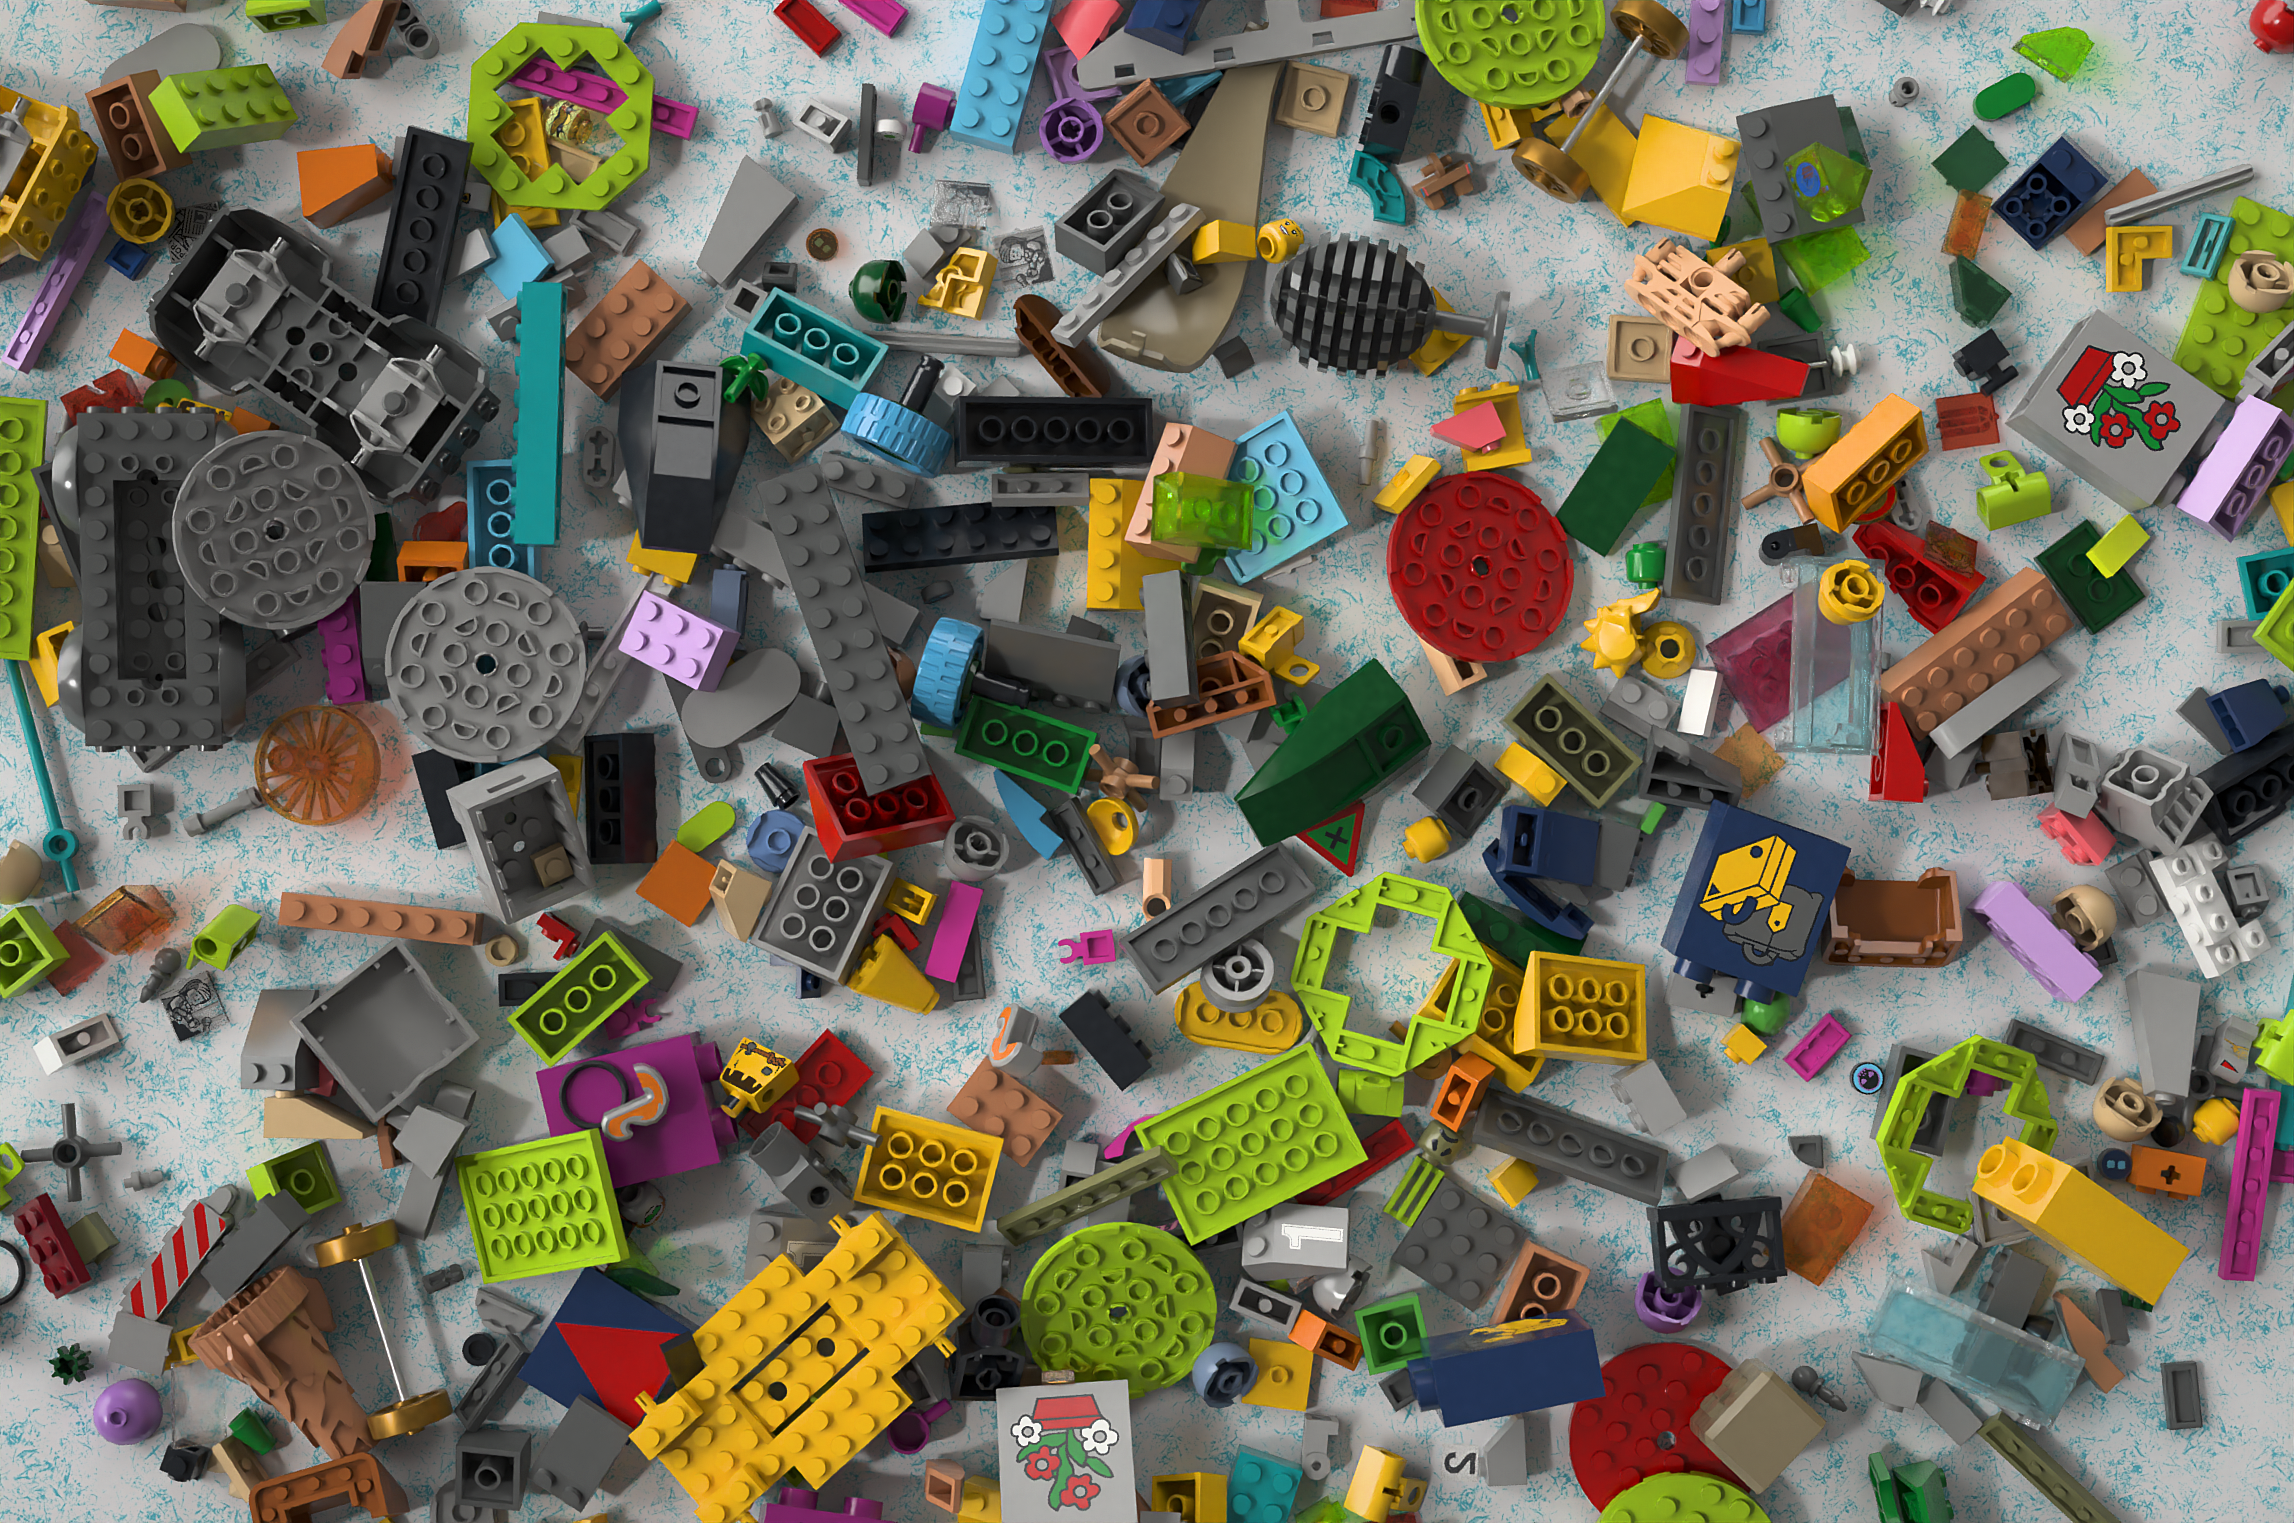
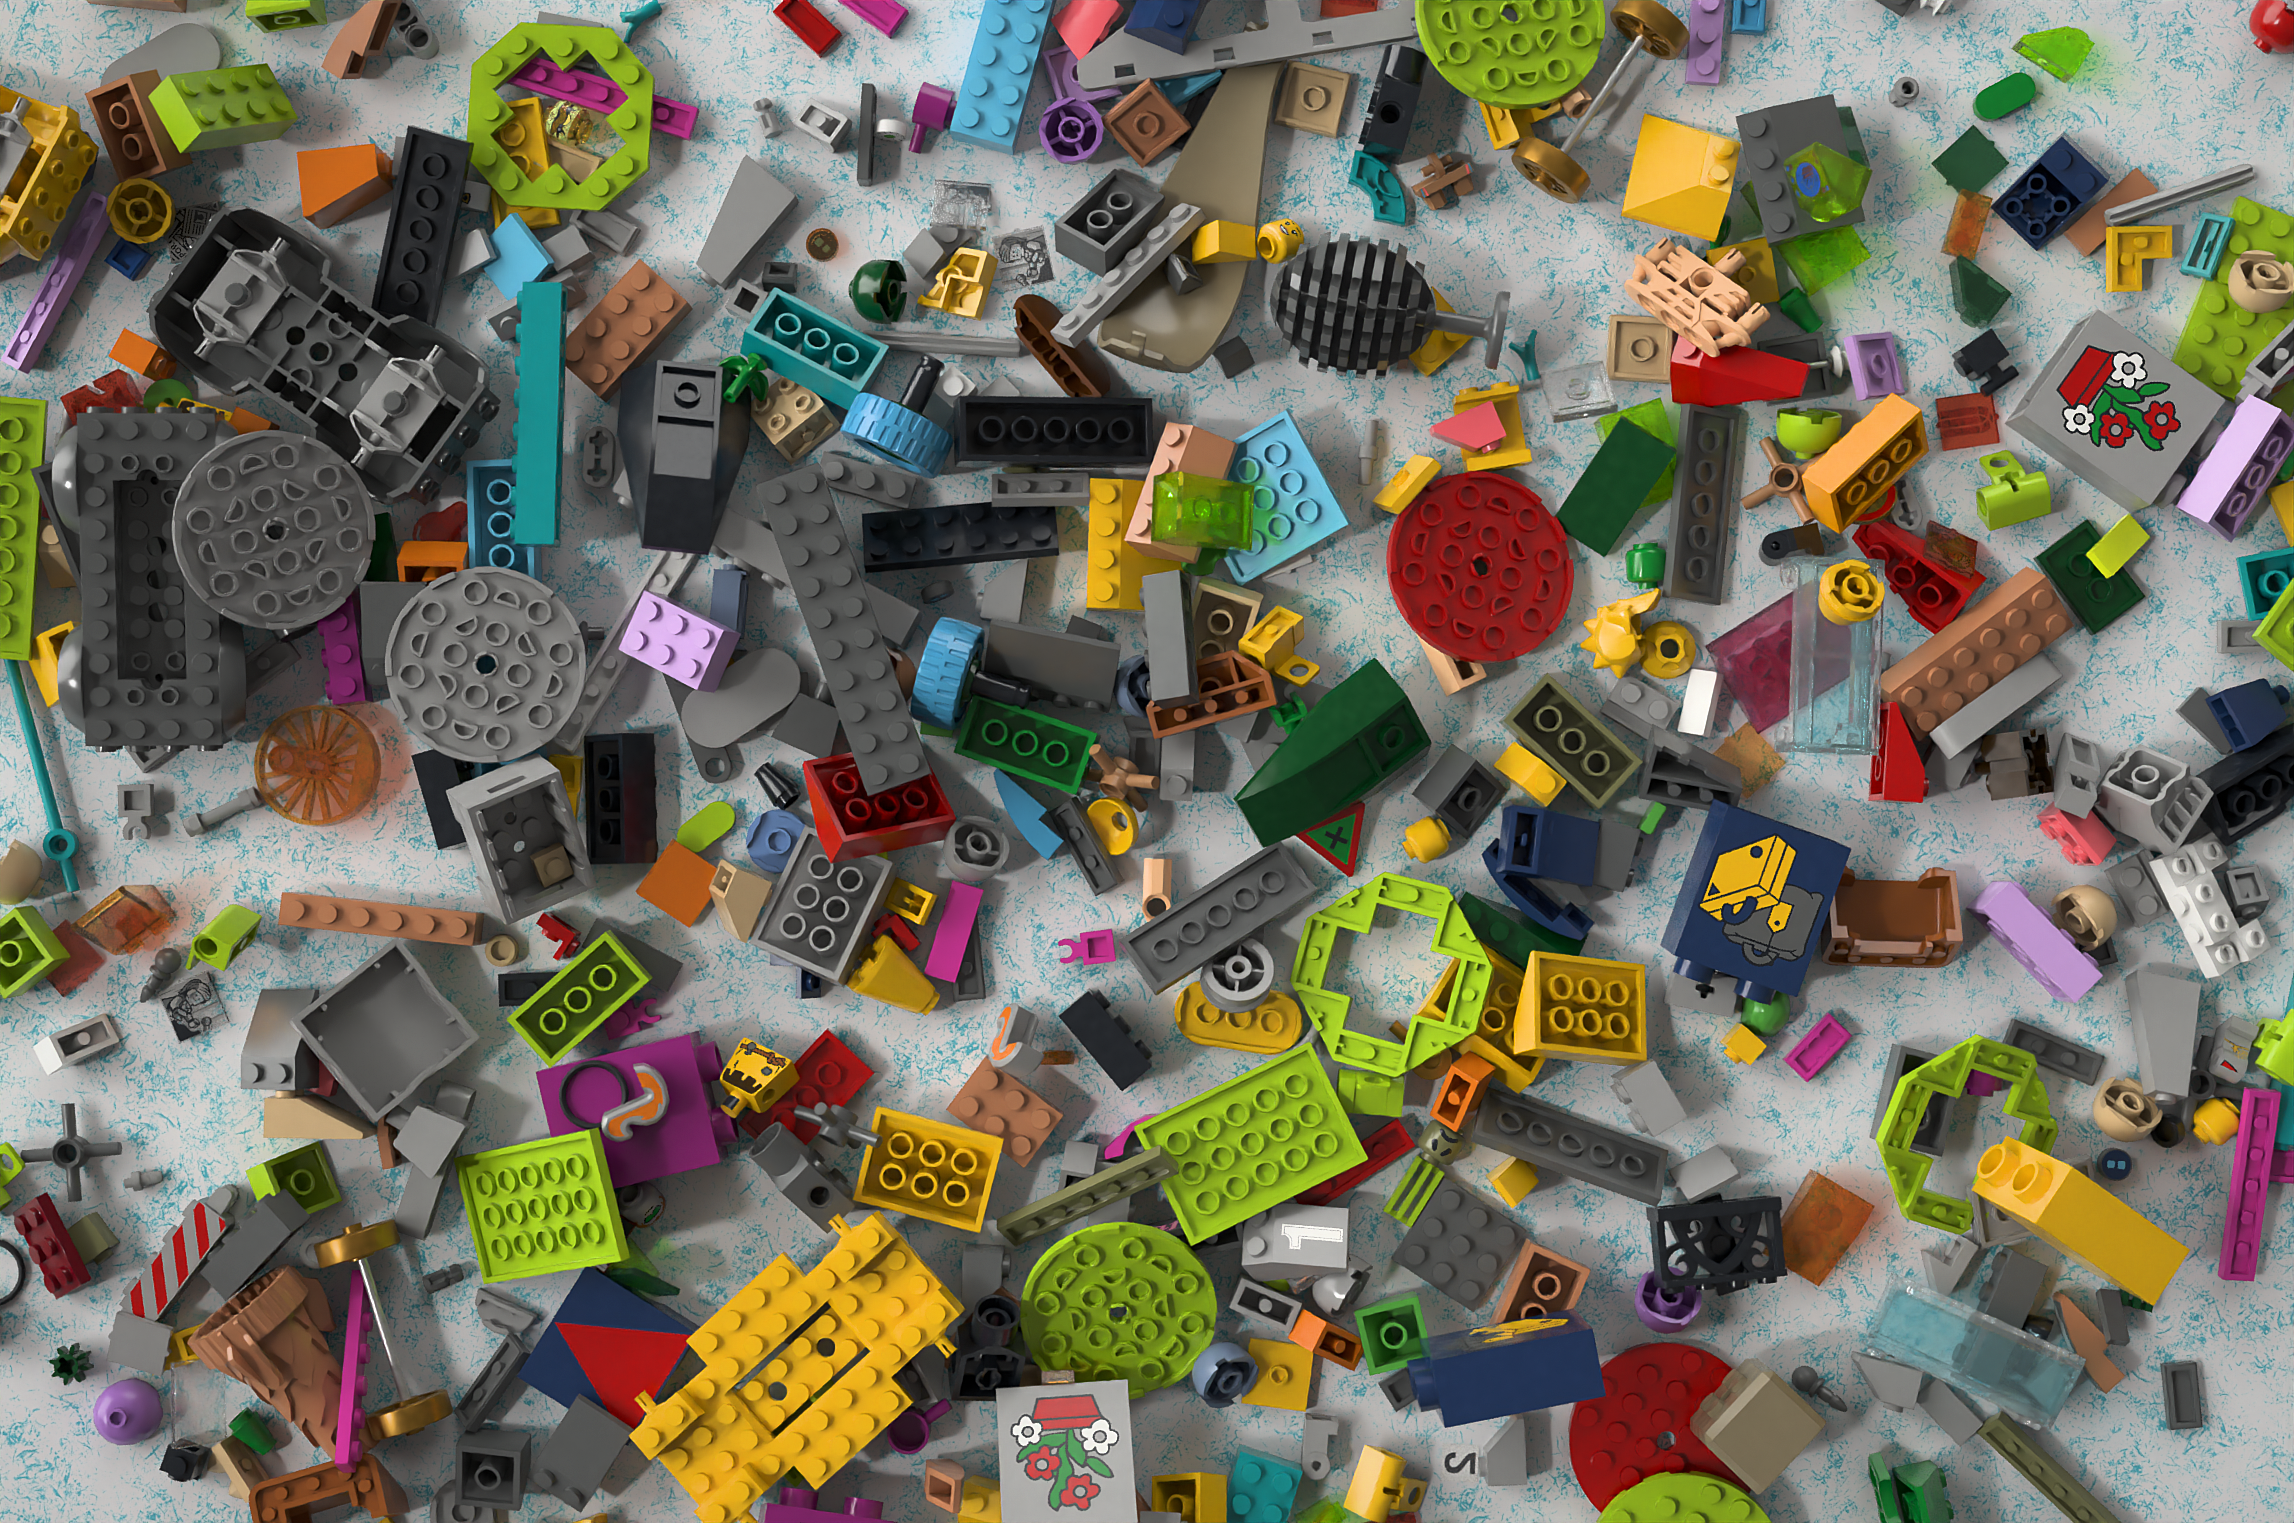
(354, 1383): none -> dark pink plate
(479, 1348): black tile -> none
(674, 566): yellow brick -> none
(682, 1359): tile -> none
(790, 1233): light grey slope -> none
(1603, 152): yellow tile -> none
(1808, 1149): dark grey tile -> none
(1866, 1078): tile -> none
(1874, 366): none -> lavender tile
(2184, 1177): orange brick -> none

